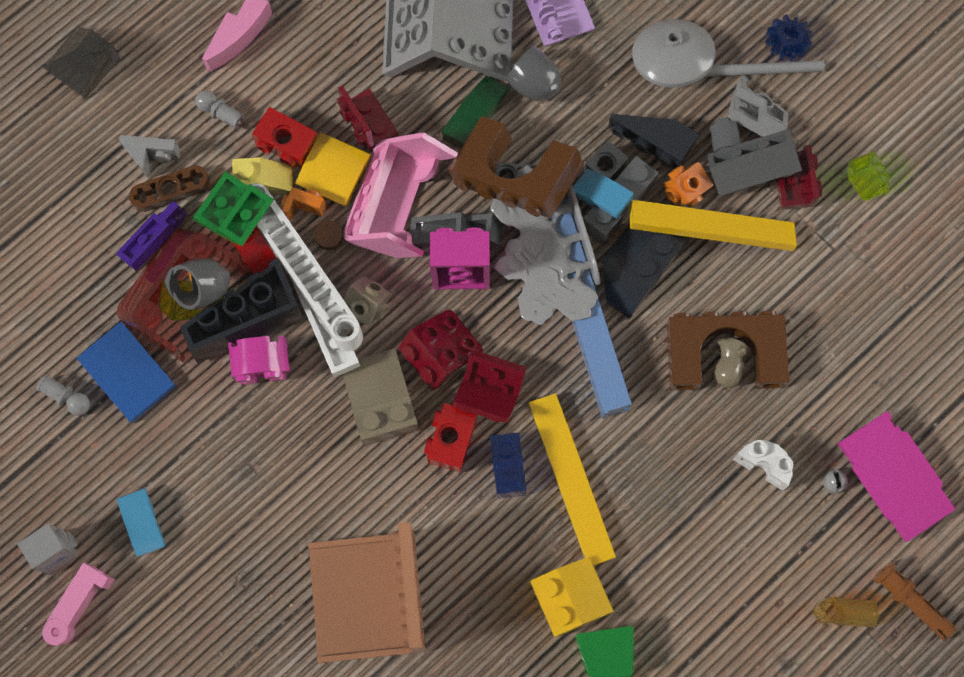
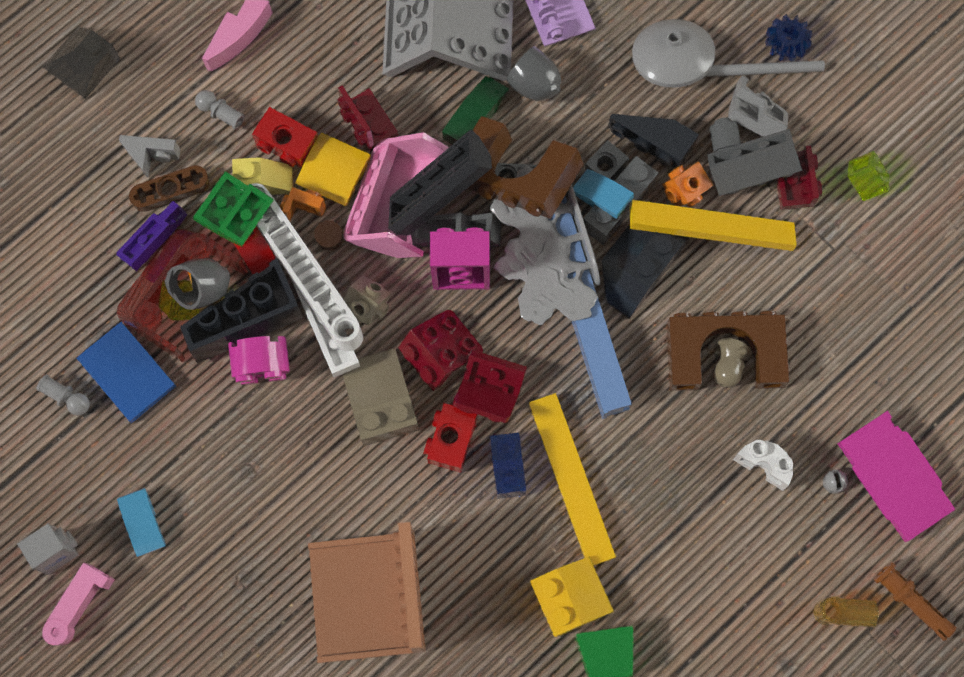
(438, 184): none -> black piece

